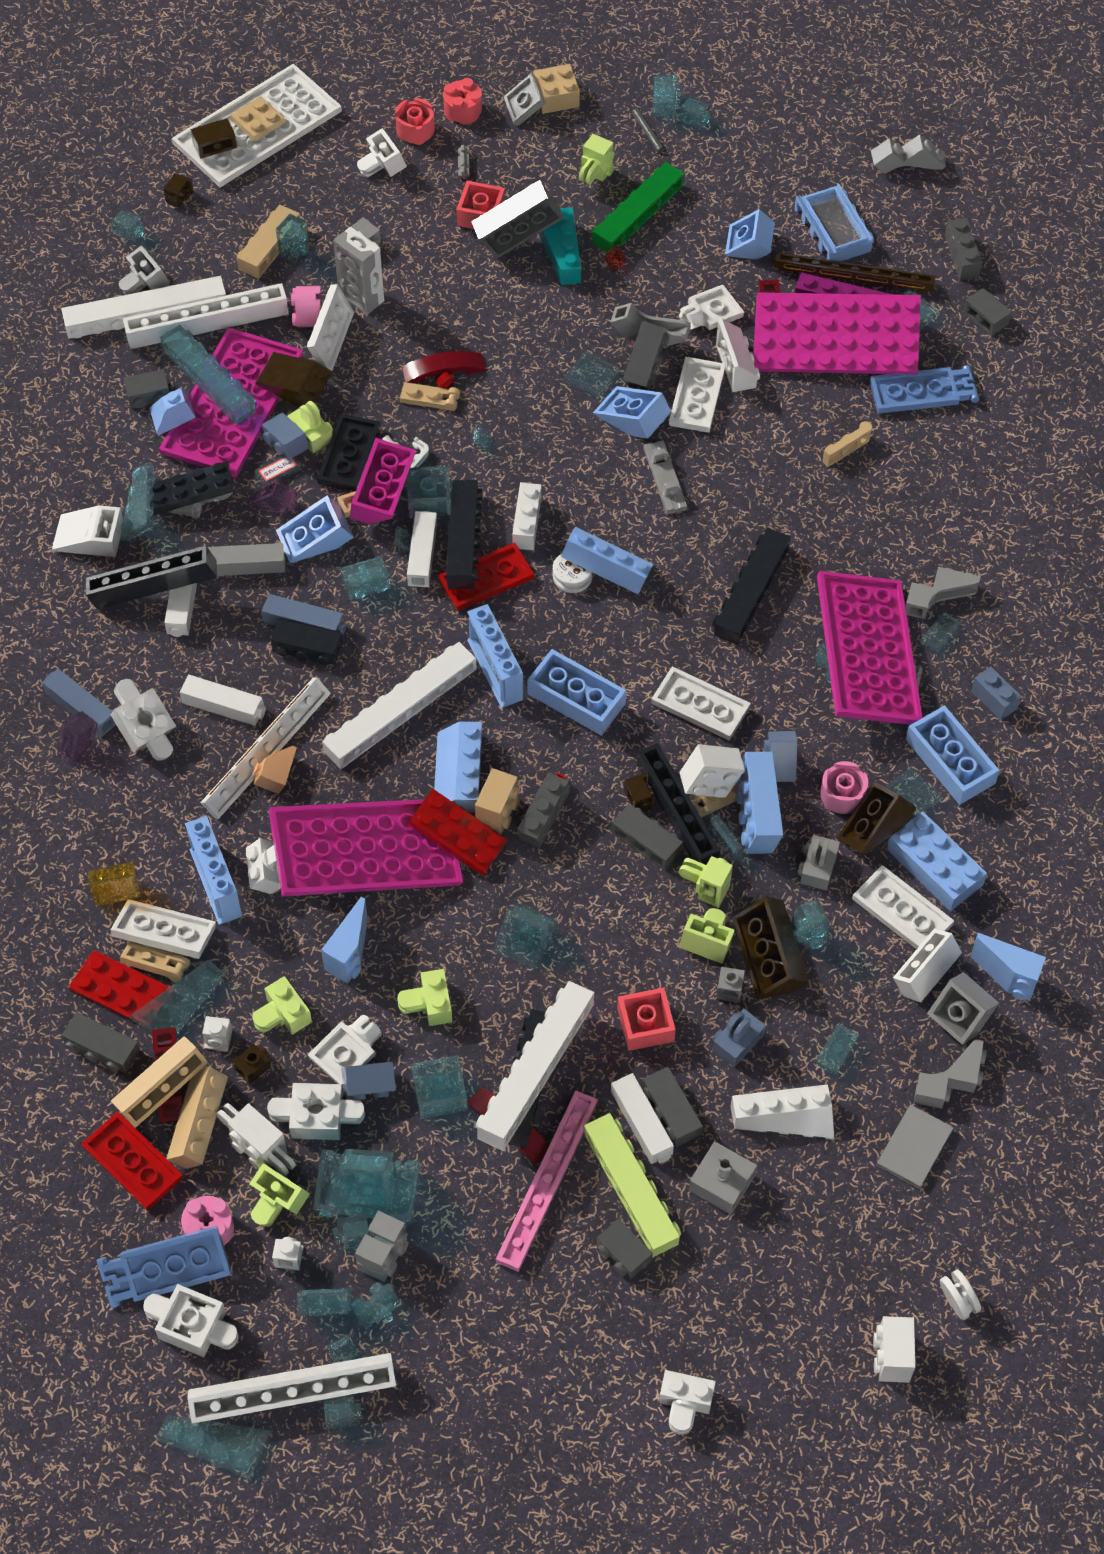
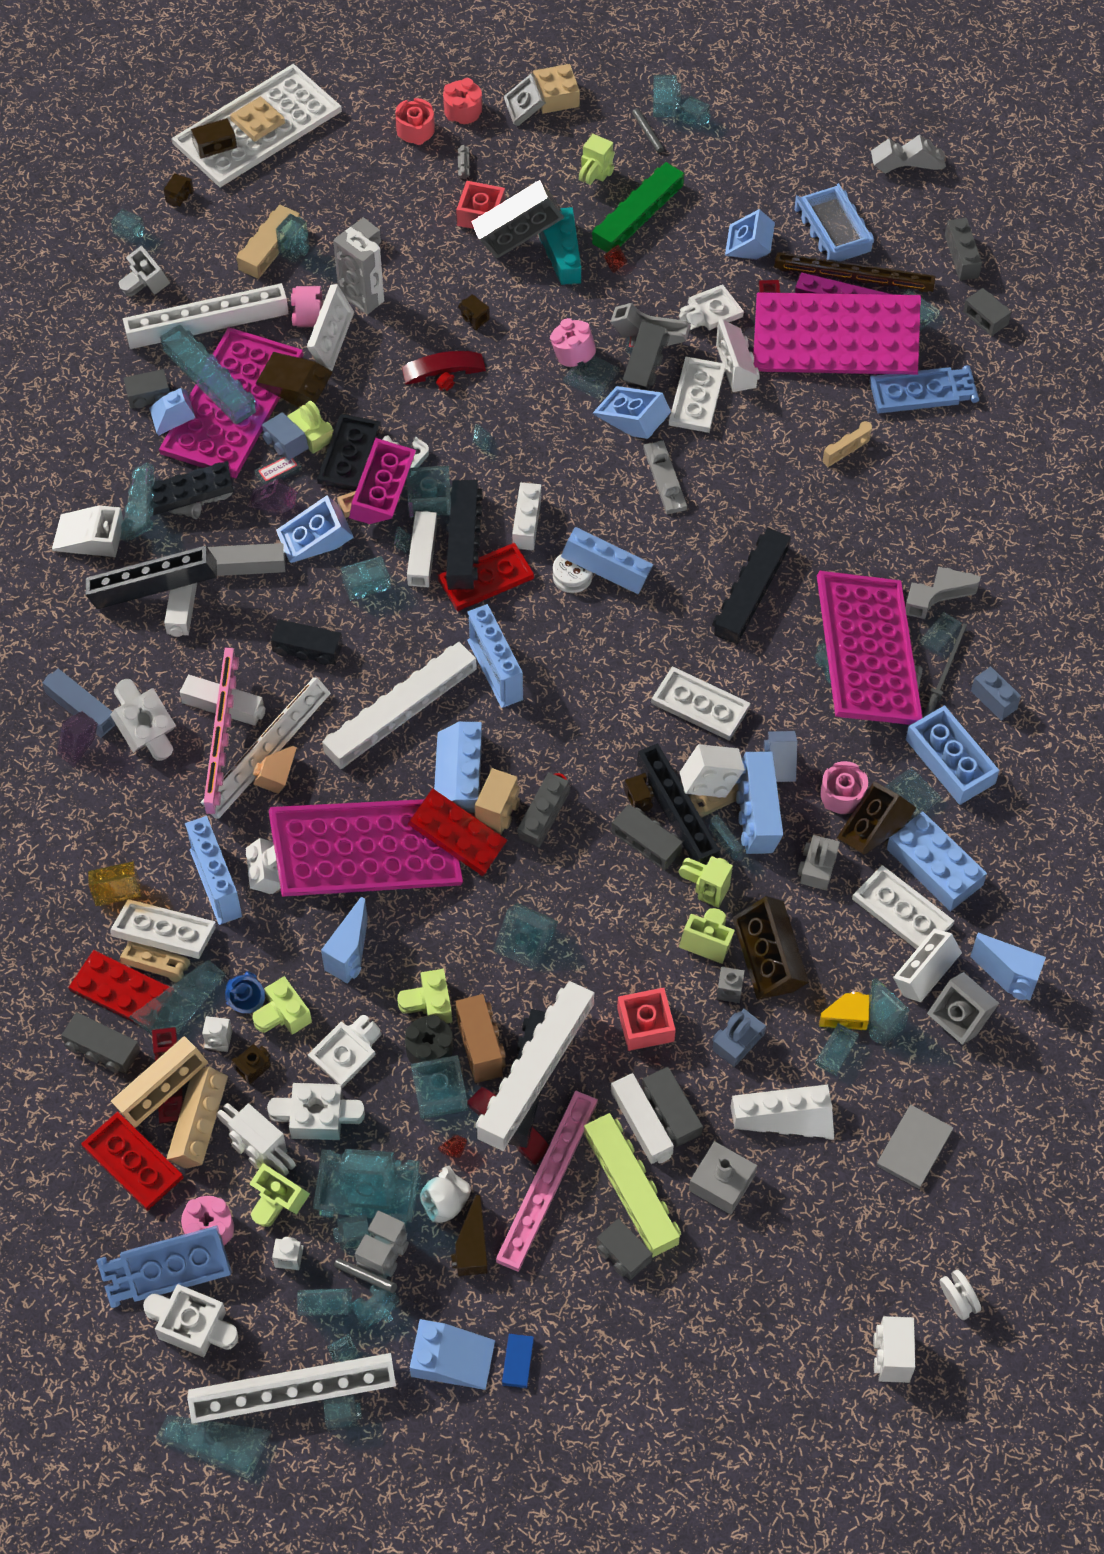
(109, 313): white brick -> none
(220, 737): none -> bright pink plate
(244, 993): none -> blue helmet
(301, 613): sand blue brick -> none
(365, 1275): none -> dark grey bar
(368, 1079): sand blue brick -> none
(383, 155): white brick -> none
(425, 1031): none -> pearl dark grey brick
(430, 396): tan plate -> none
(445, 1195): none -> white piece
(451, 1355): none -> light blue slope
(453, 1146): none -> clear red slope
(470, 1245): none -> dark brown slope
(474, 311): none -> dark brown brick
(480, 1038): none -> medium nougat brick
(517, 1360): none -> blue tile
(573, 342): none -> bright pink brick
(576, 692): light blue brick -> none
(685, 1396): white brick -> none
(811, 925): clear light blue brick -> none
(849, 1010): none -> yellow slope
(886, 1014): none -> clear light blue slope
(936, 694): none -> dark grey sword
(962, 1075): light grey arch -> none

